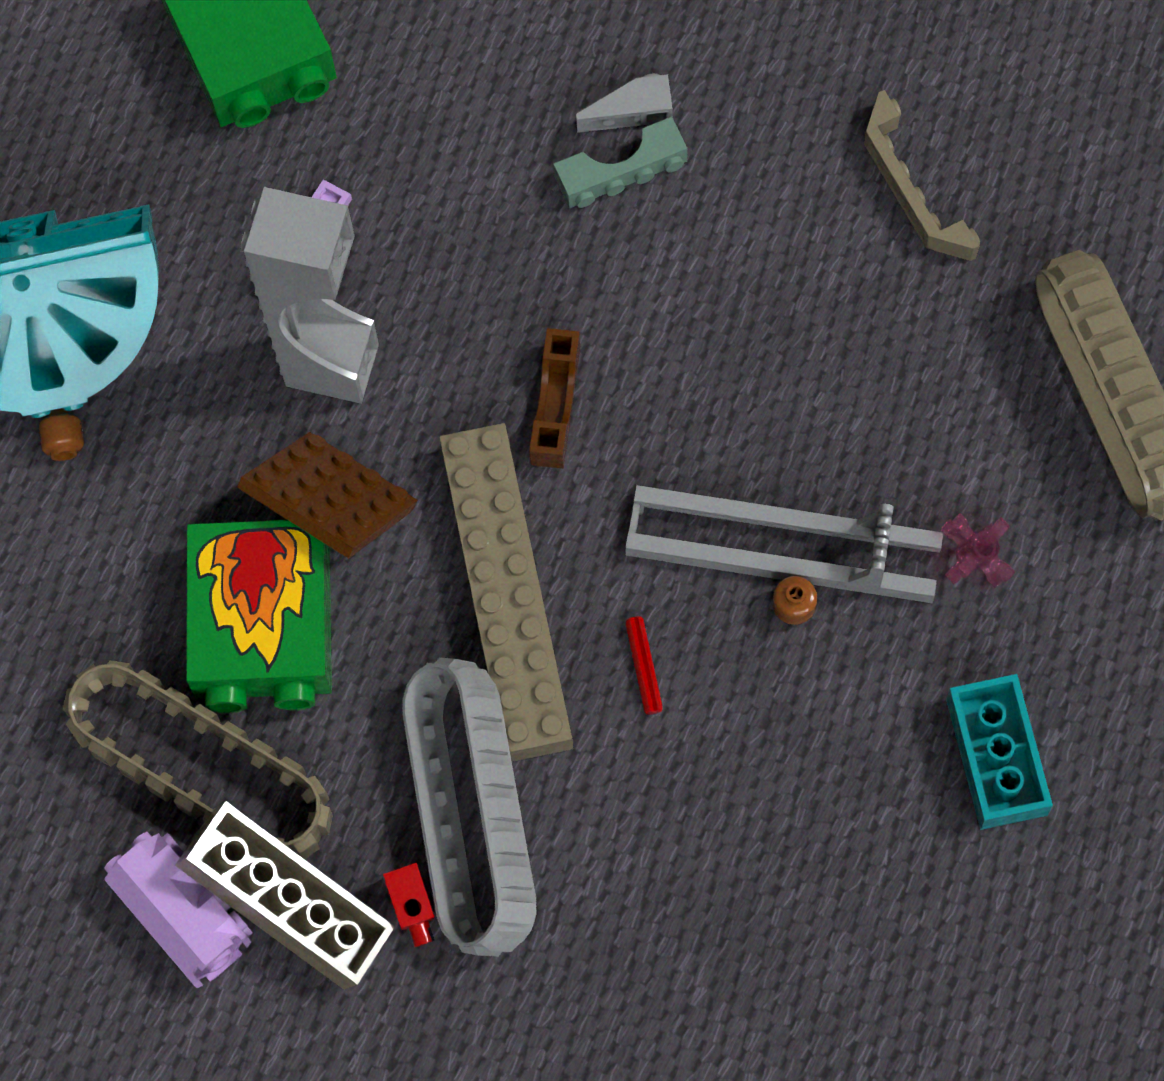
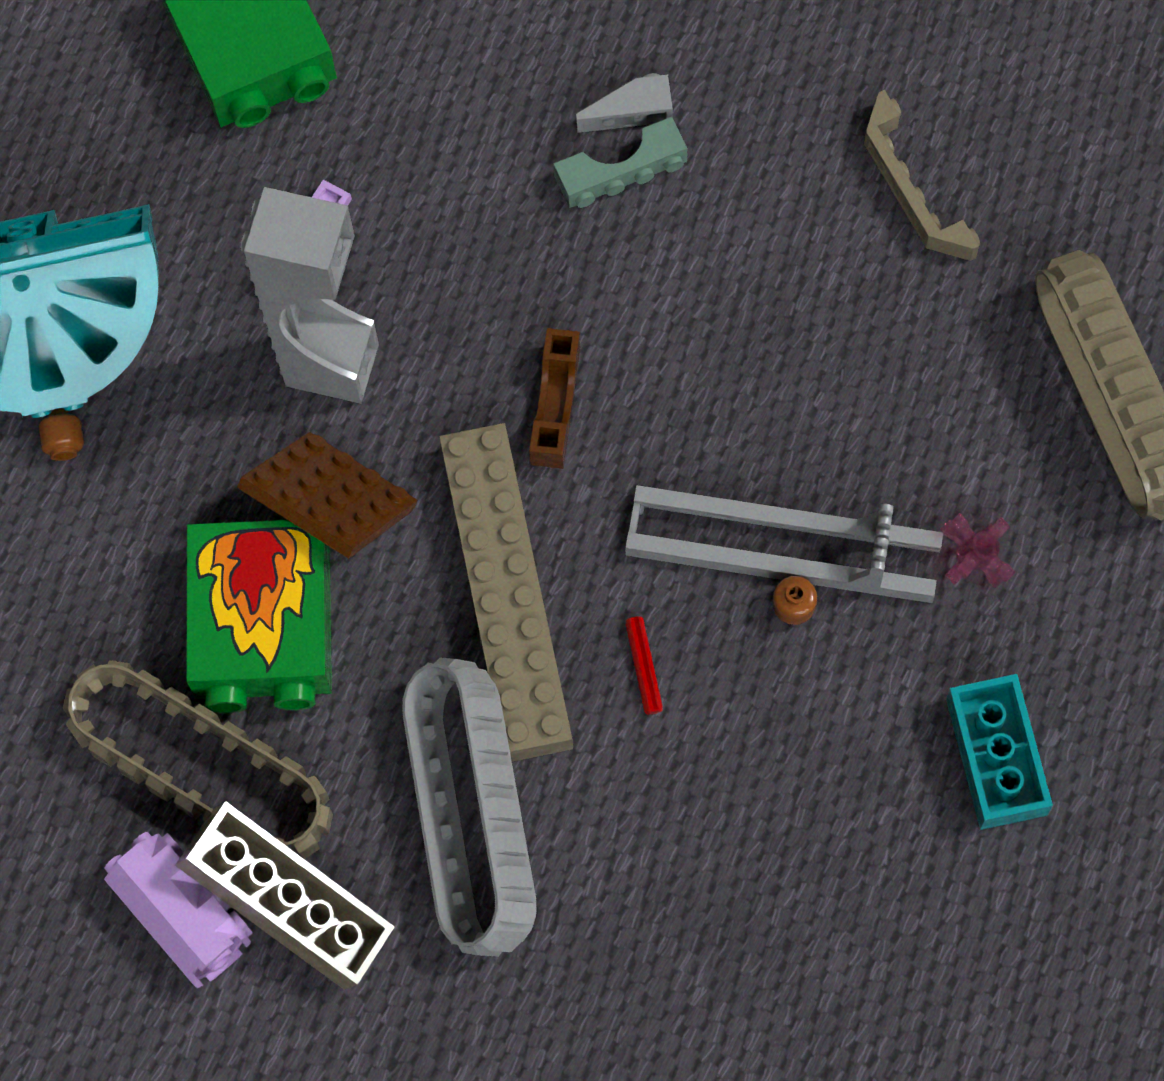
(406, 885): red torso -> none

